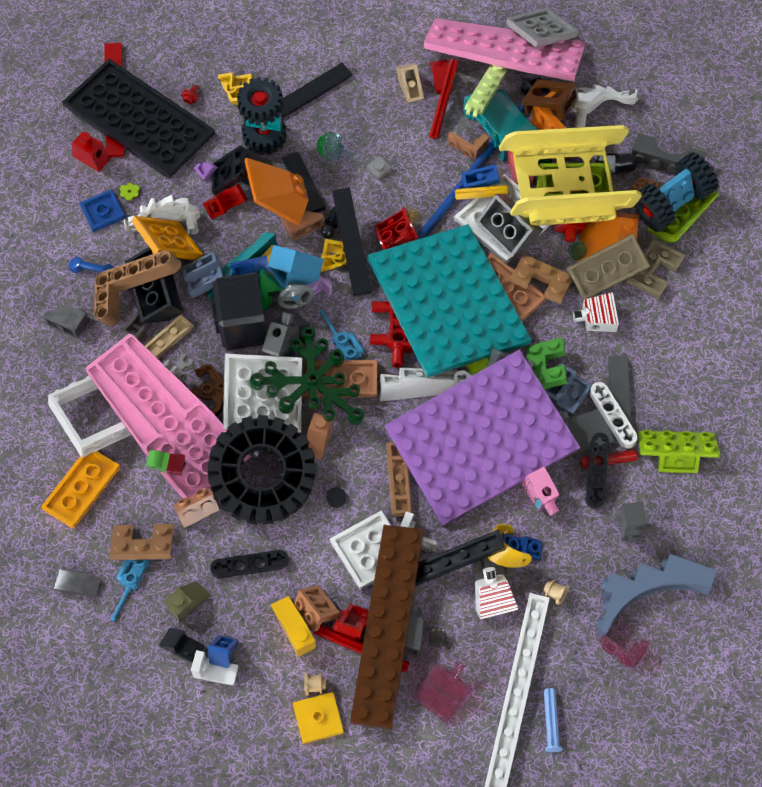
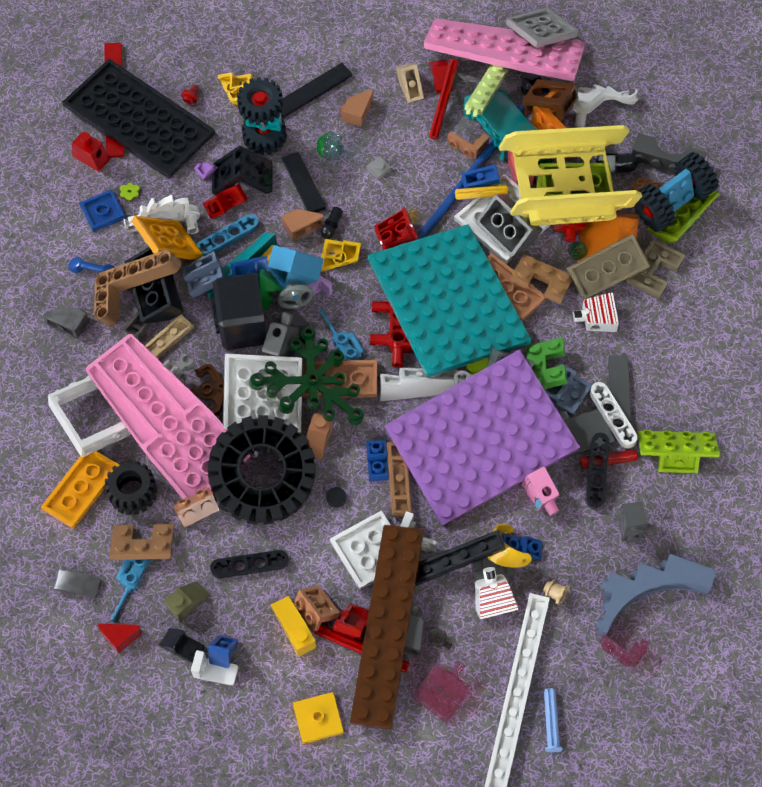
(120, 634): none -> red slope
(134, 501): none -> black tyre
(166, 462): leg -> none
(225, 234): none -> dark azure beam
(277, 190): orange slope -> none
(314, 683): tan brick -> none
(351, 241): black tile -> none
(357, 108): none -> nougat slope
(377, 460): none -> blue slope

